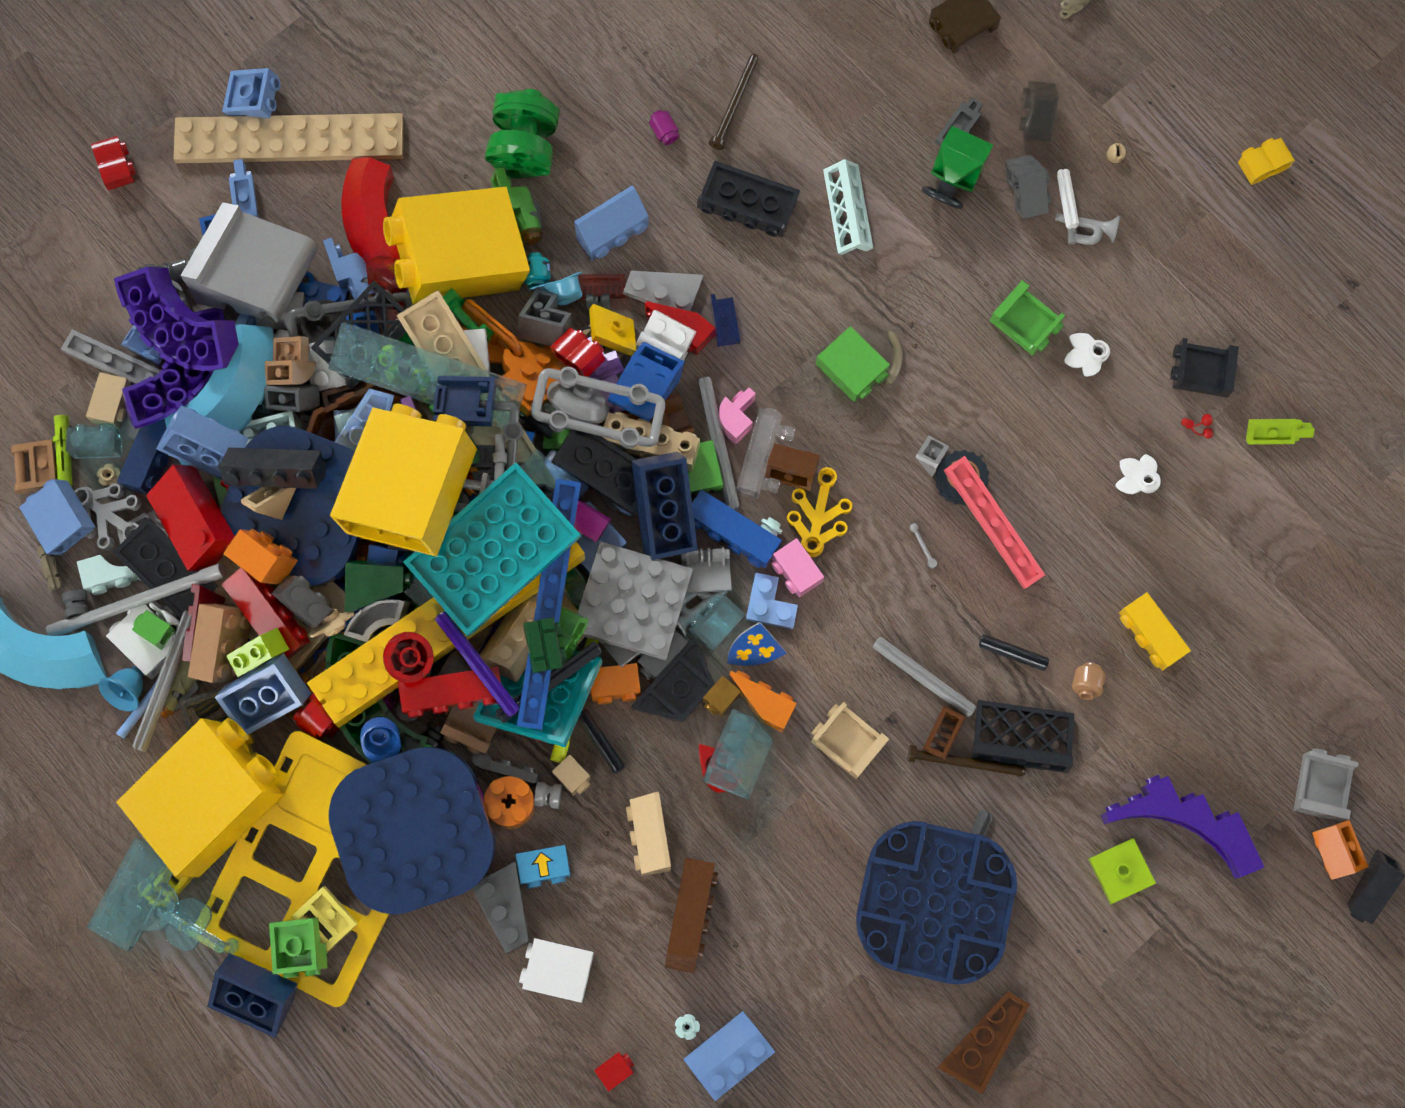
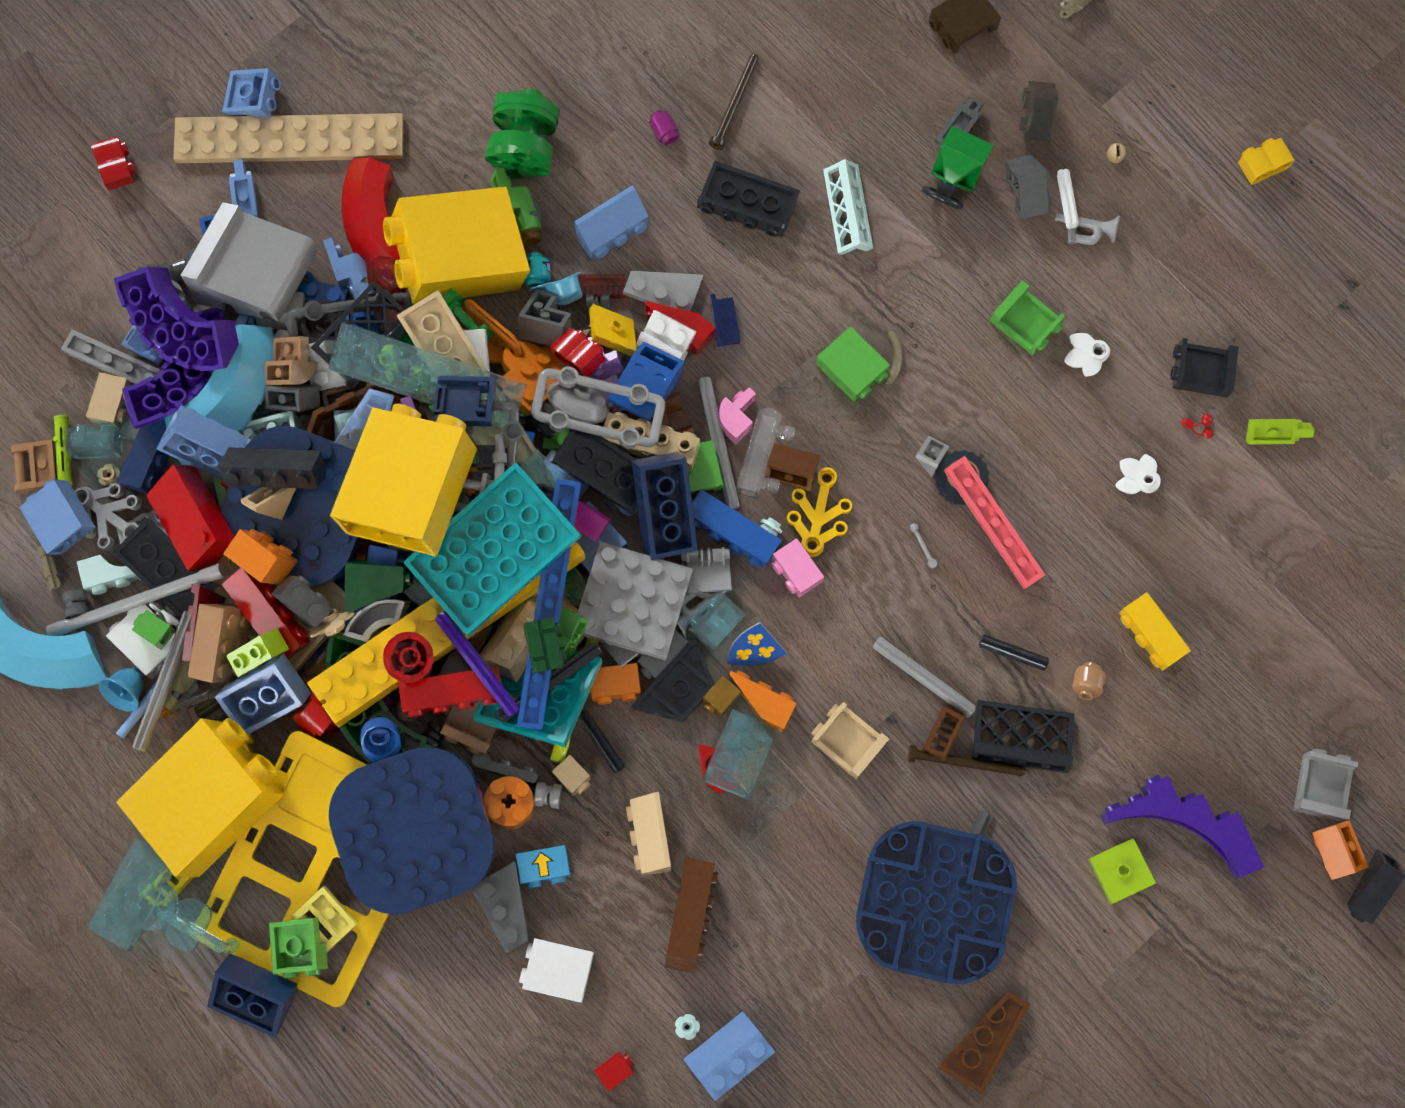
(767, 610): light blue plate -> none

